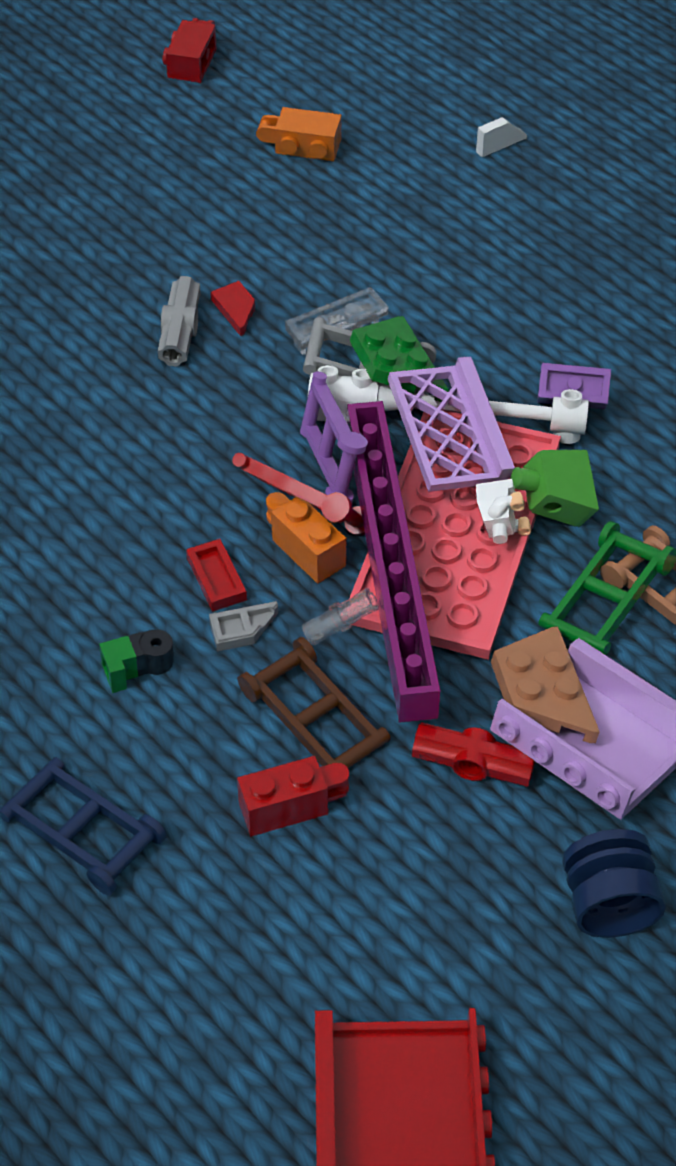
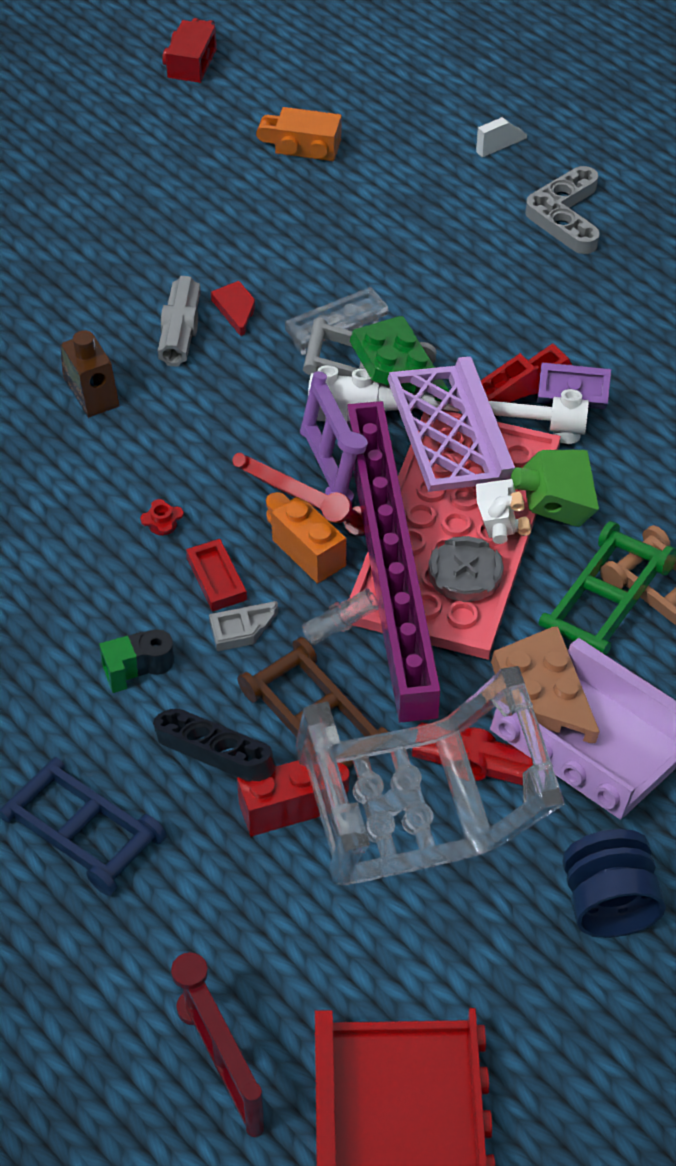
(81, 360): none -> reddish brown torso
(161, 517): none -> red plate
(199, 1009): none -> dark red piece
(248, 760): none -> black beam
(343, 824): none -> clear windscreen
(465, 569): none -> flat silver tile
(520, 376): none -> red slope
(546, 207): none -> light grey beam

